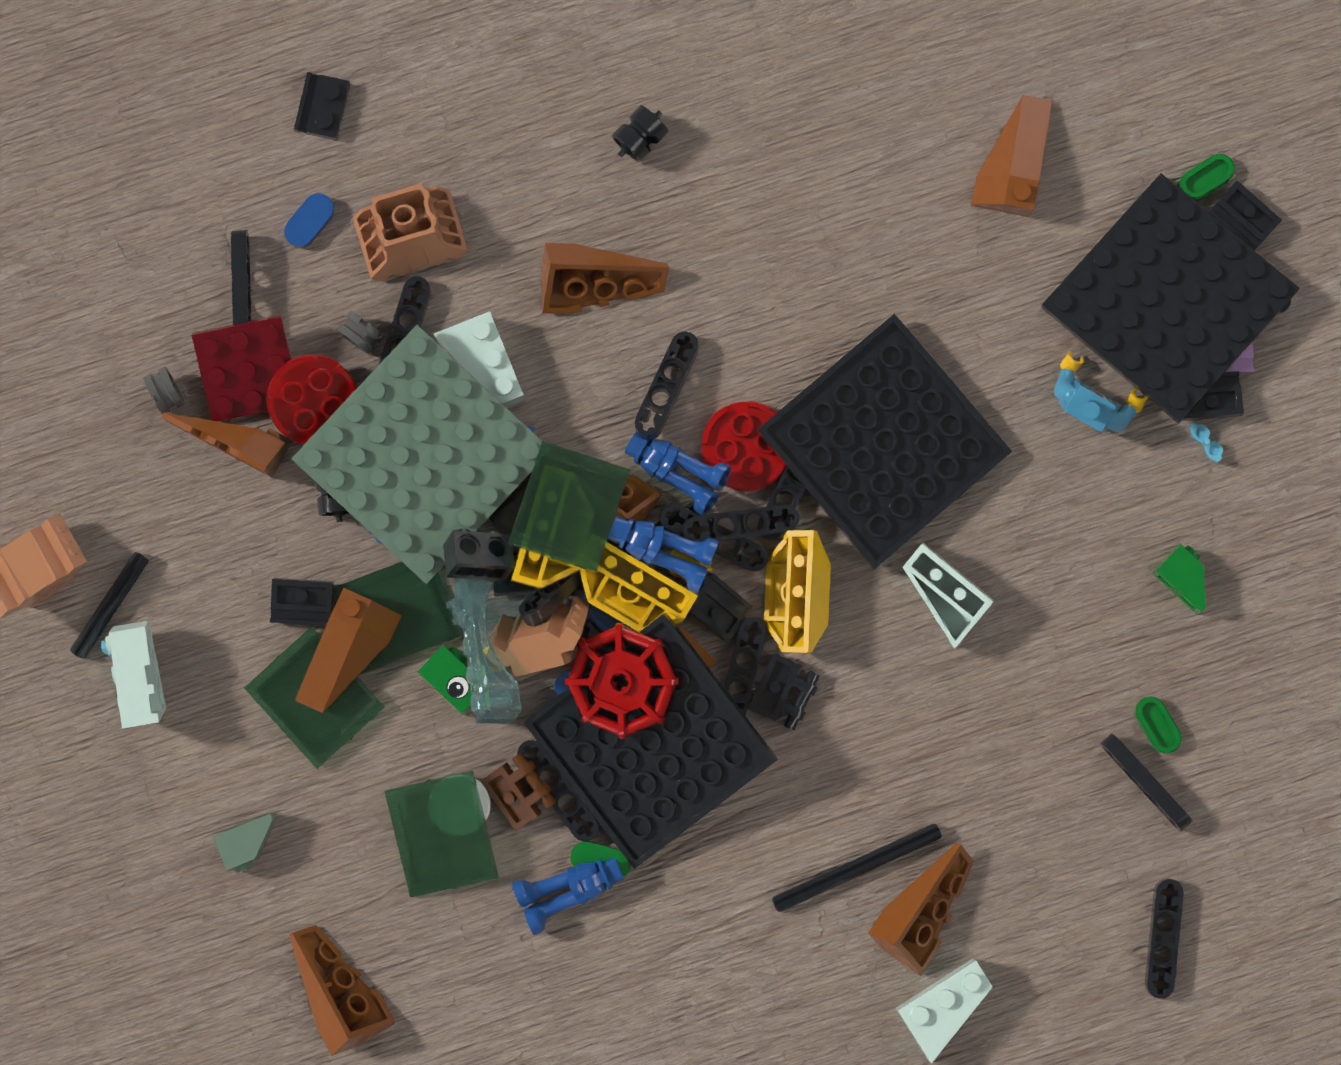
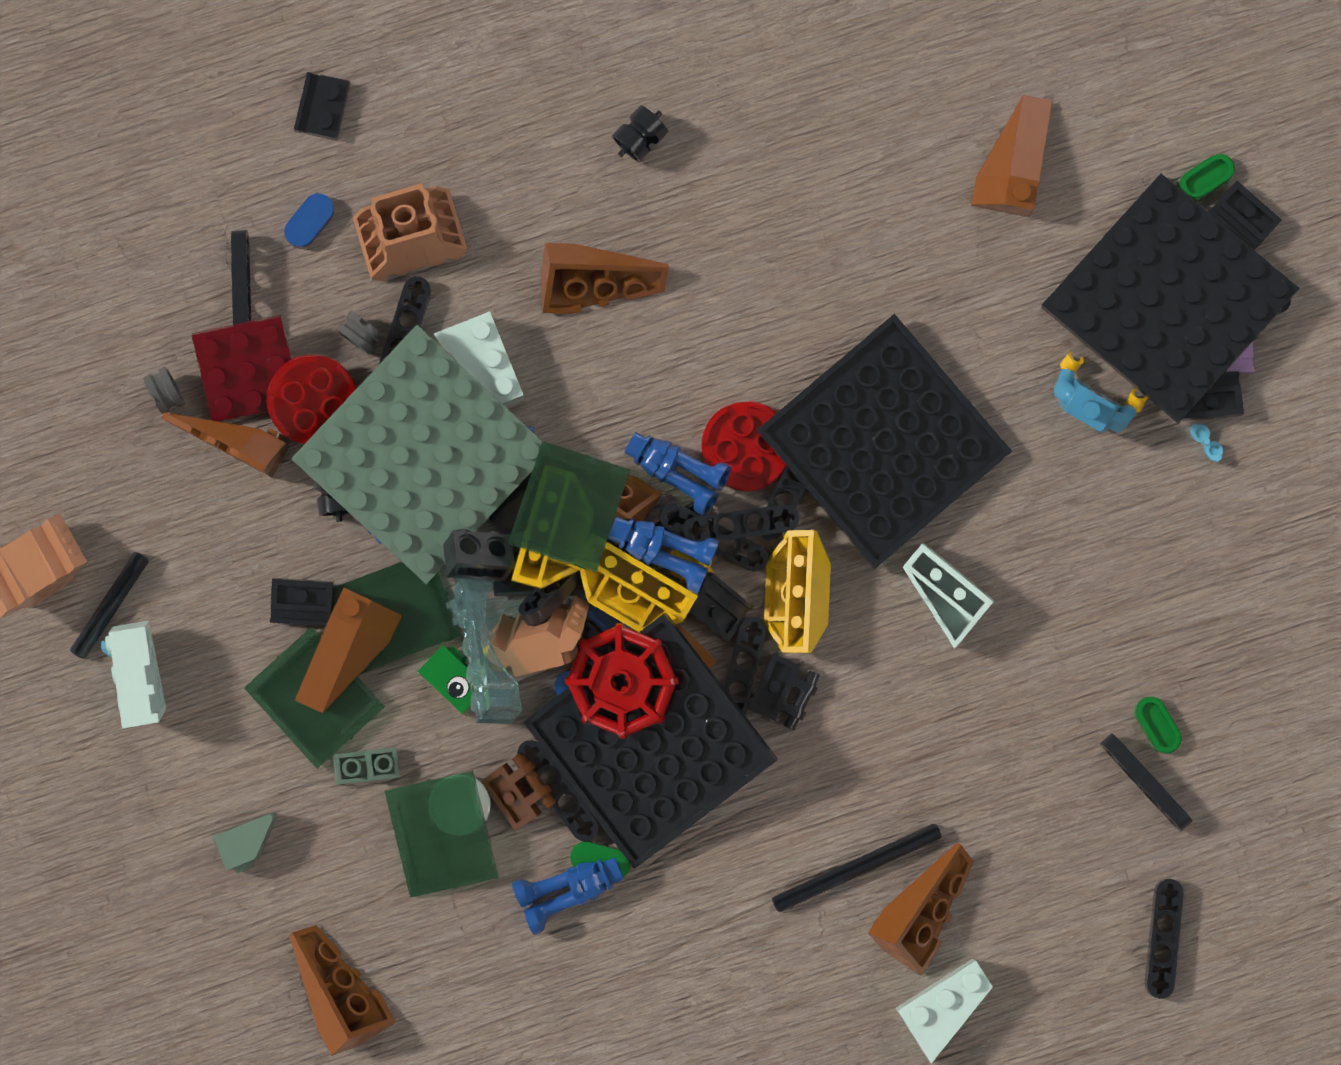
(366, 766): none -> sand green slope
(669, 386): black beam -> none
(1184, 576): green slope -> none

